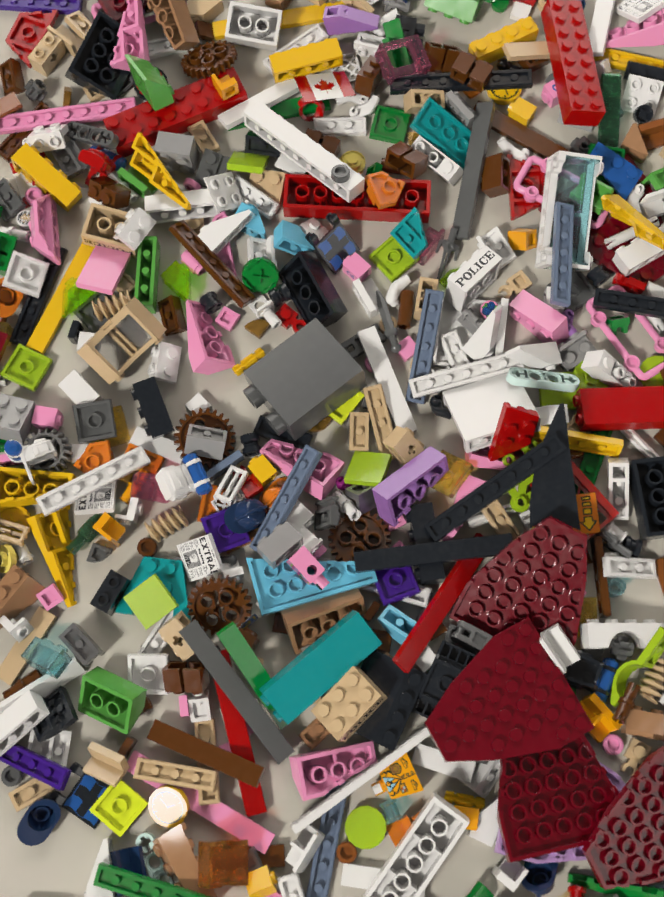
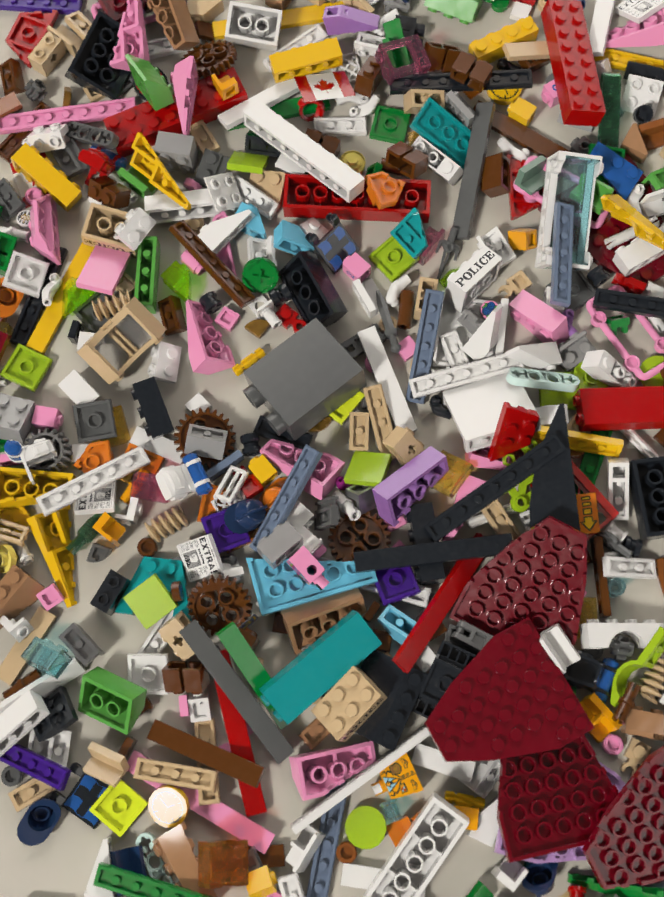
(51, 288): none -> white arm
(177, 591): none -> reddish brown tile
(185, 85): none -> bright pink wedge
(340, 173): dark grey tile -> none
(532, 176): none -> sand green panel

